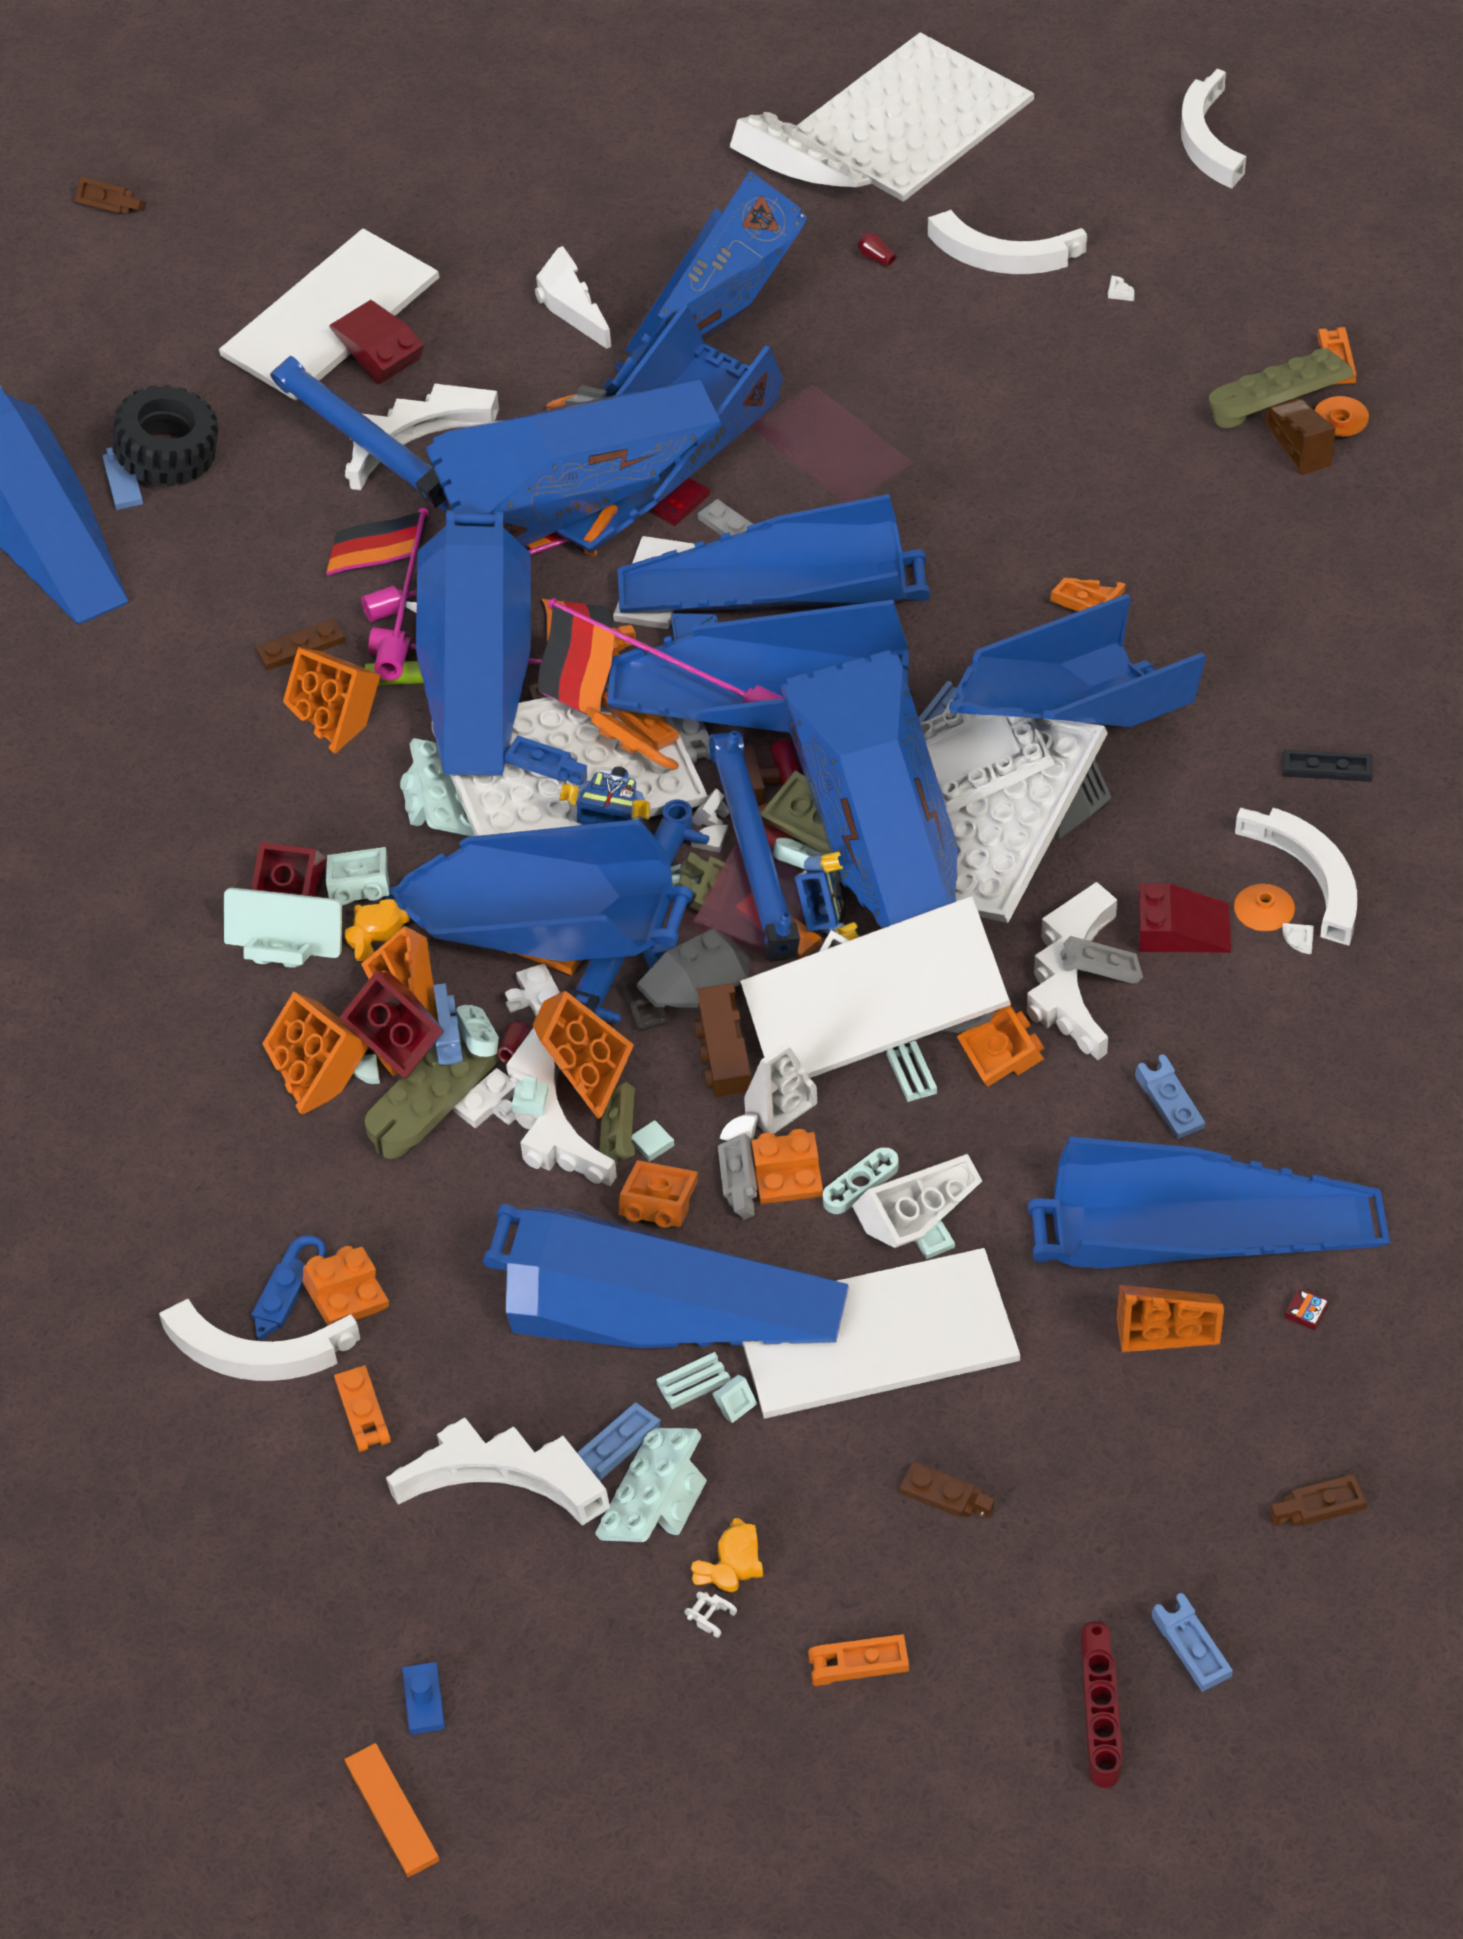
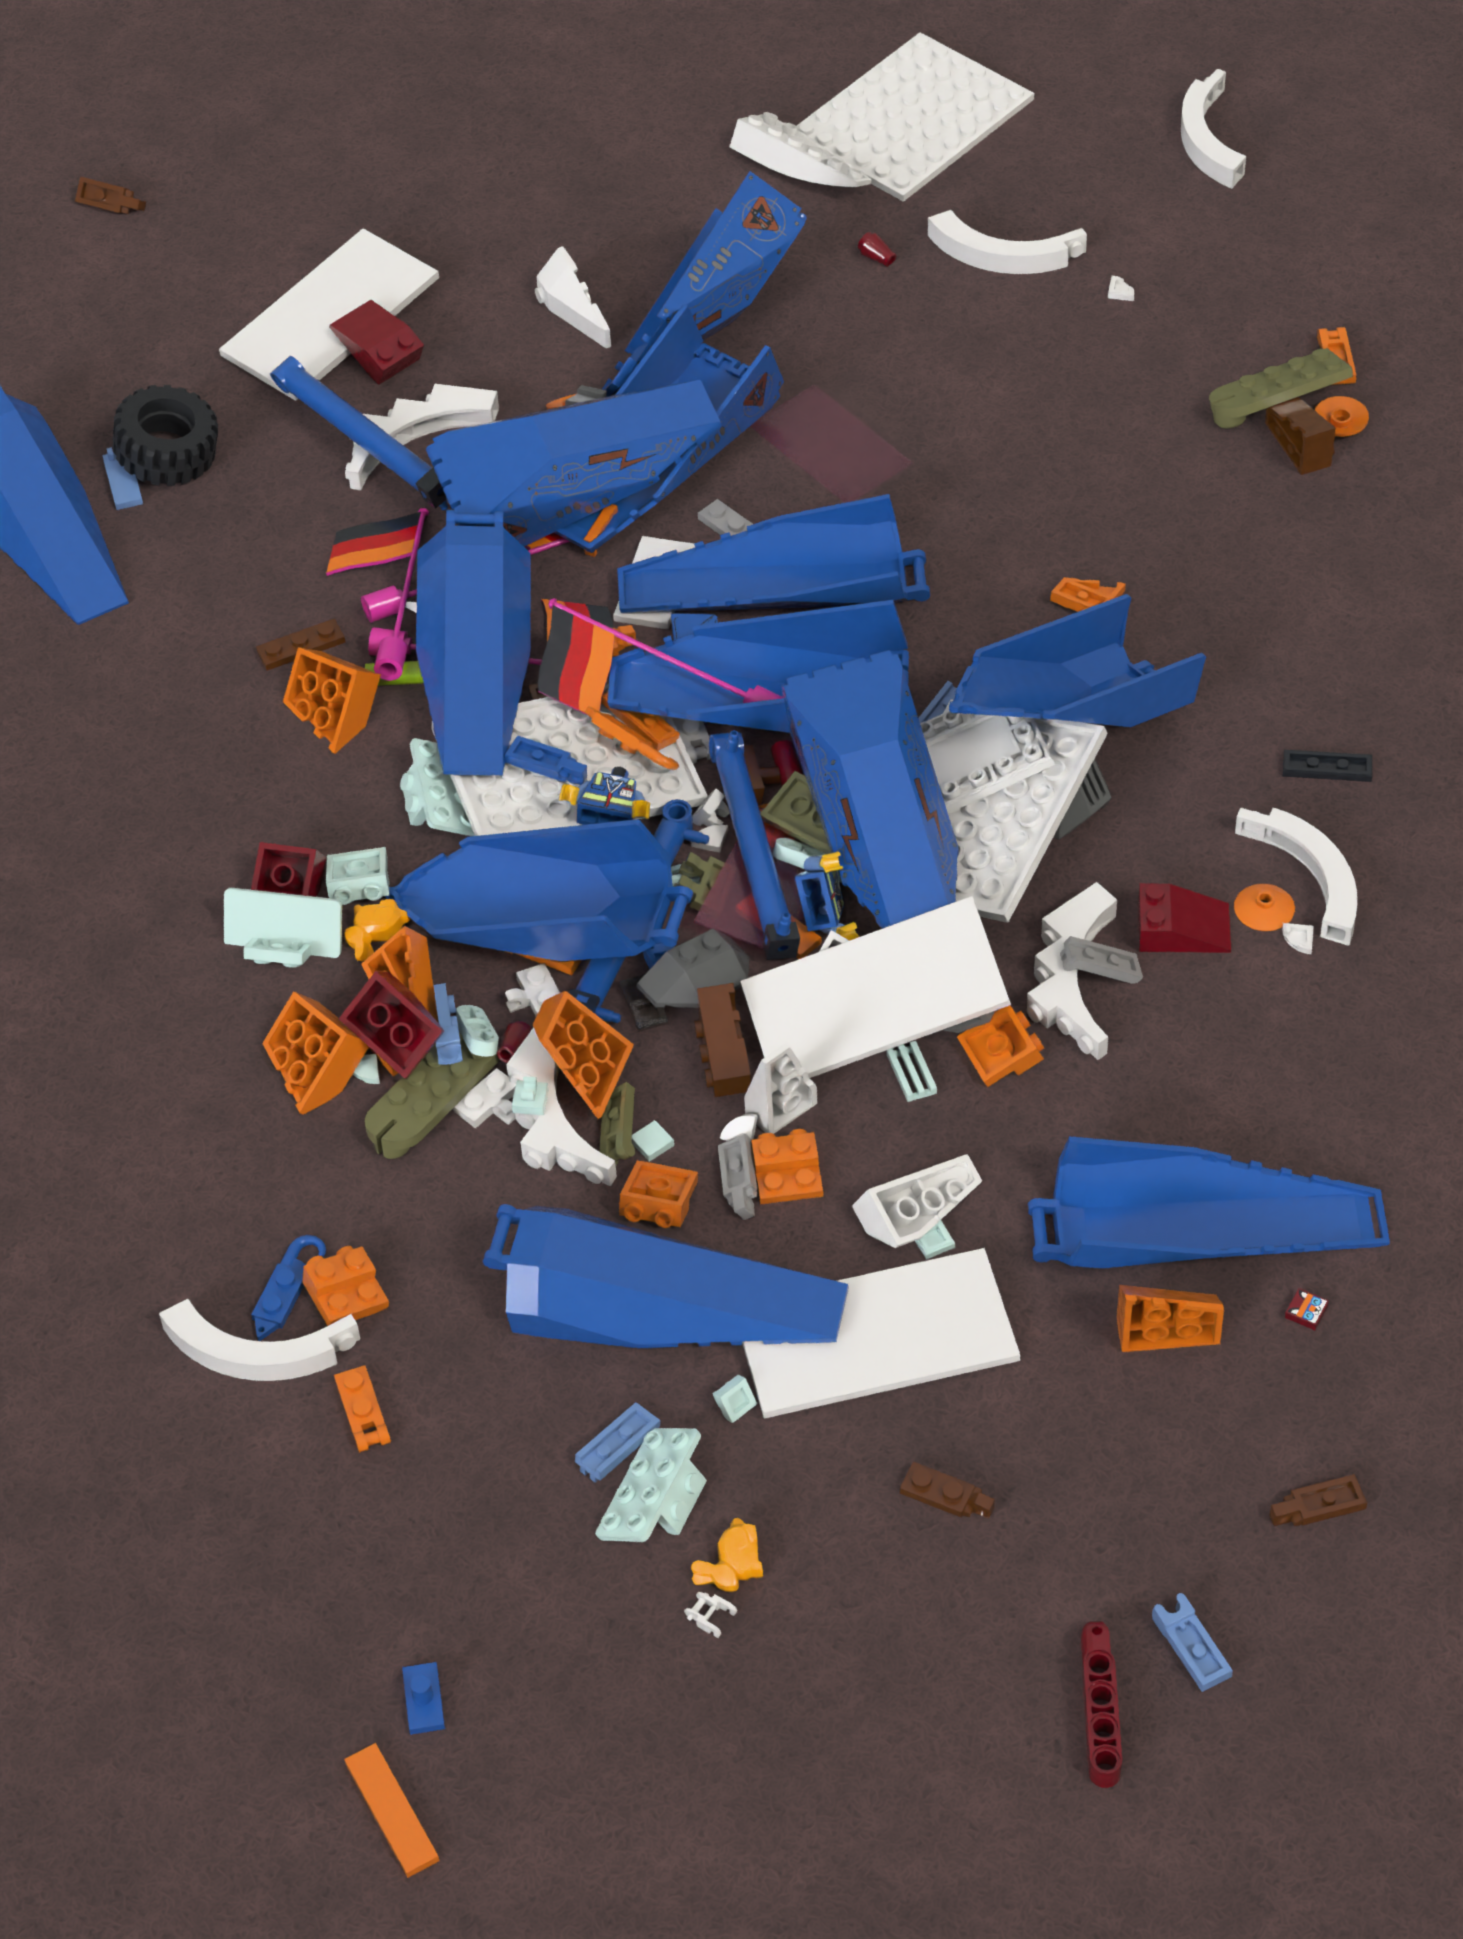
(506, 1459): white arch -> none
(681, 501): dark red tile -> none
(687, 1370): light aqua tile -> none
(859, 1659): orange plate -> none
(863, 1168): light aqua beam -> none
(1170, 1098): medium blue plate -> none

